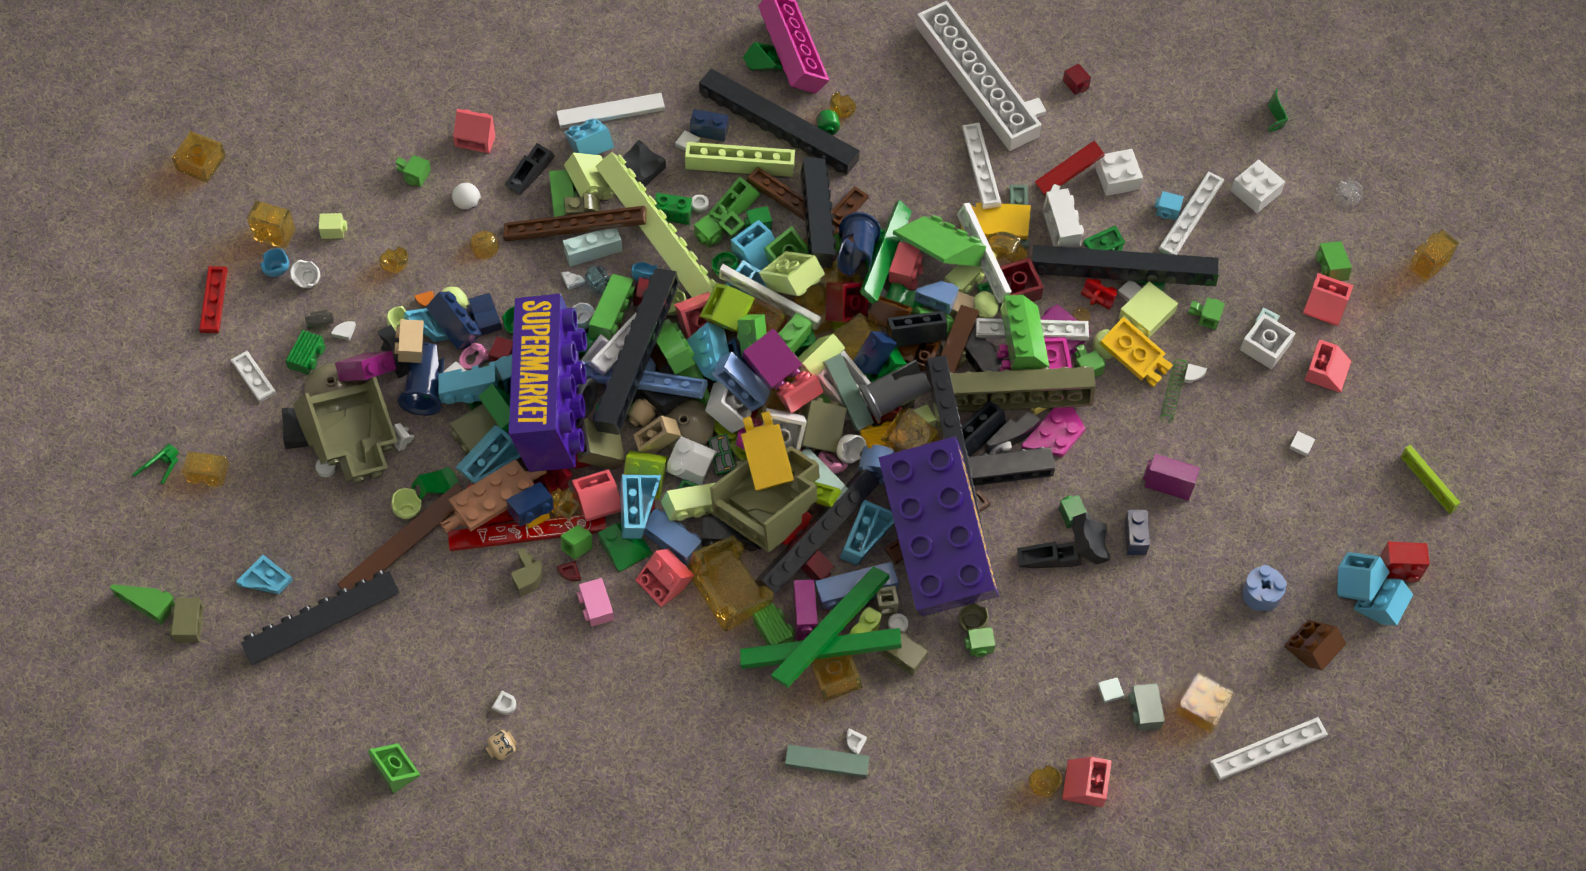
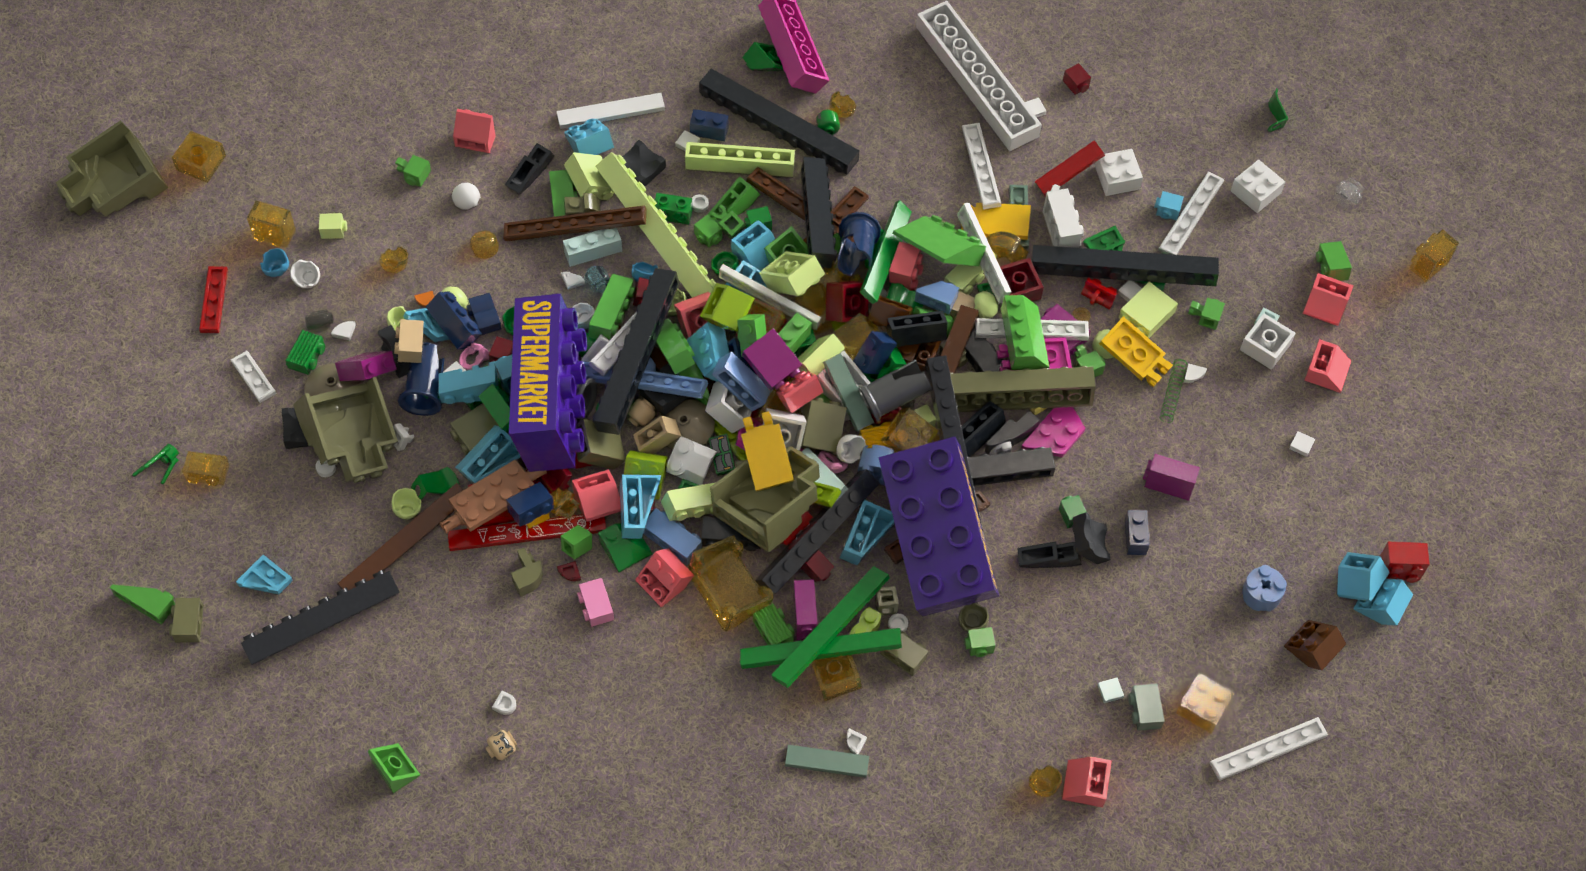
(109, 173): none -> olive panel
(834, 589): medium blue brick -> none
(1430, 479): lime tile -> none

